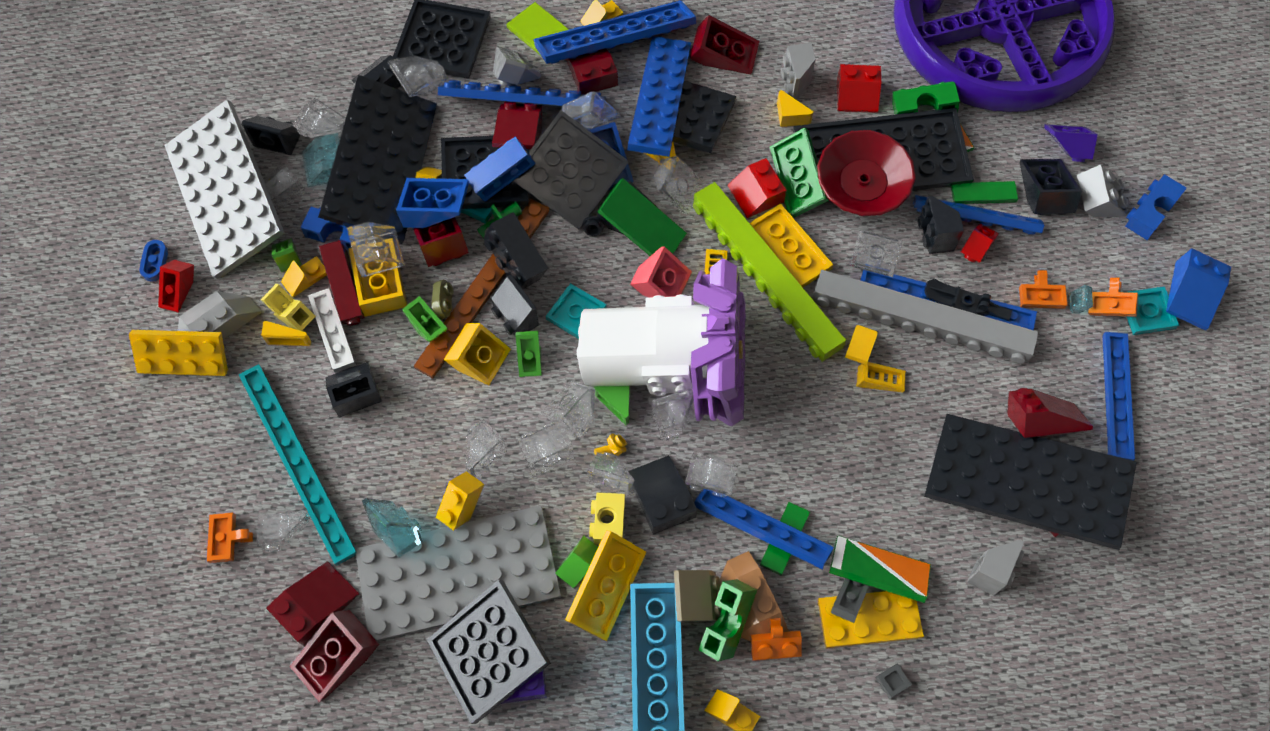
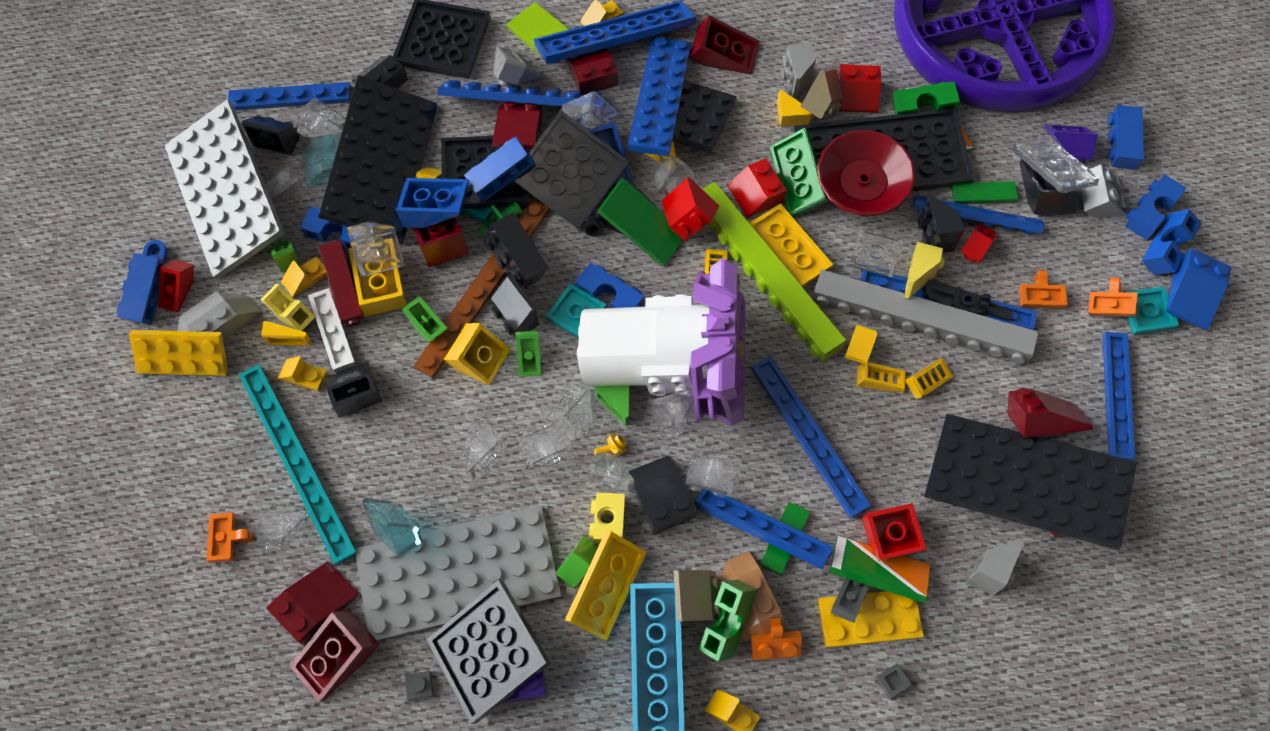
(141, 290): none -> blue brick
(289, 95): none -> blue plate
(302, 374): none -> yellow slope
(418, 74): clear slope -> none
(419, 685): none -> dark grey plate
(442, 299): olive plate -> none
(459, 500): yellow brick -> none
(596, 281): none -> blue arch
(661, 275): coral slope -> none
(688, 208): none -> red slope
(811, 437): none -> blue plate
(824, 95): none -> dark tan slope
(894, 532): none -> red slope
(915, 386): none -> yellow slope
(923, 267): none -> light yellow slope
(1055, 164): none -> clear plate
(1081, 299): clear light blue plate -> none
(1126, 137): none -> blue brick
(1163, 254): none -> blue arch

